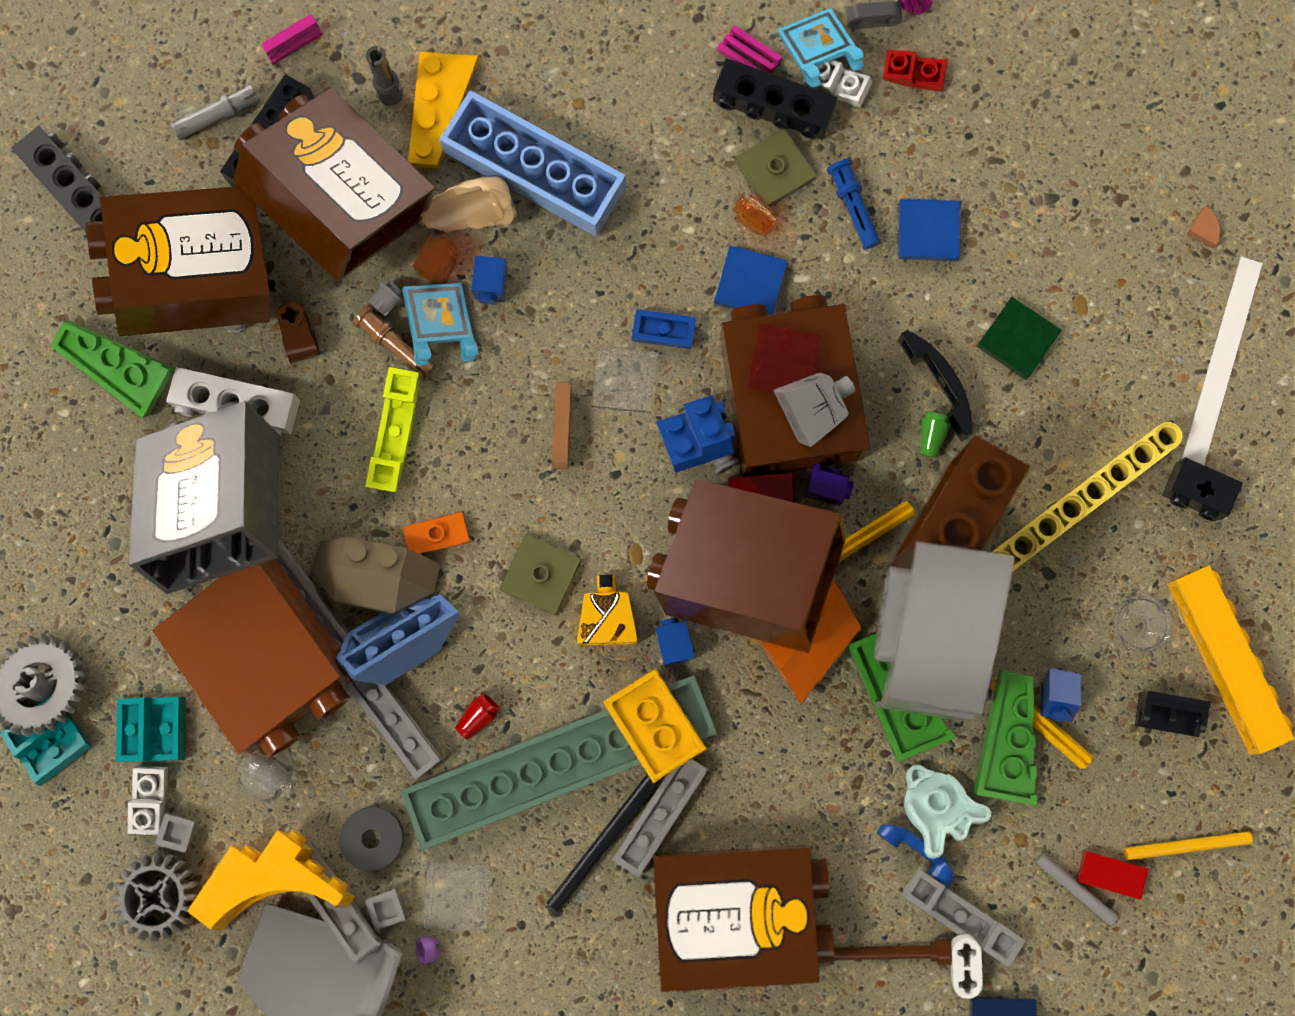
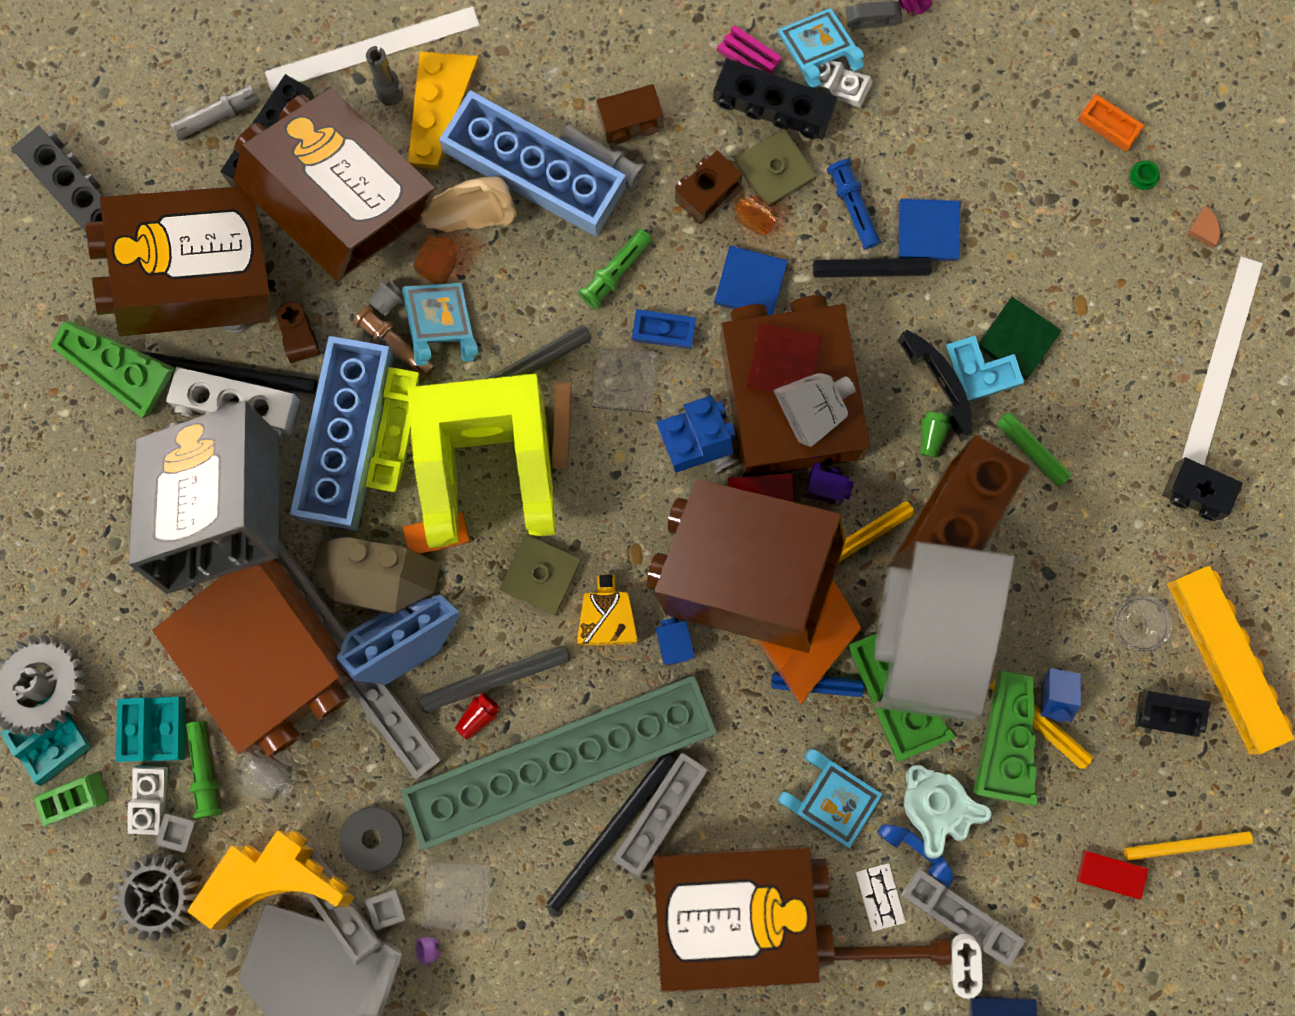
(90, 791): none -> bright green slope
(204, 785): none -> bright green pin
(240, 374): none -> black piece
(291, 39): dark pink tile -> none
(342, 434): none -> light blue brick
(390, 42): none -> white sticker
(479, 415): none -> neon yellow brick
(489, 279): blue brick -> none
(495, 678): none -> dark grey axle
(547, 353): none -> dark grey axle
(606, 279): none -> bright green pin
(616, 159): none -> light grey pin
(630, 114): none -> reddish brown brick
(654, 725): yellow tile -> none
(701, 202): none -> reddish brown brick
(827, 685): none -> blue axle
(835, 802): none -> medium azure flag
(871, 267): none -> black axle
(880, 897): none -> white sticker
(915, 72): red slope -> none
(982, 378): none -> medium azure plate
(1034, 449): none -> bright green axle
(1076, 889): light grey bar -> none
(1082, 502): light yellow beam -> none
(1110, 122): none -> orange plate
(1144, 175): none -> green plate

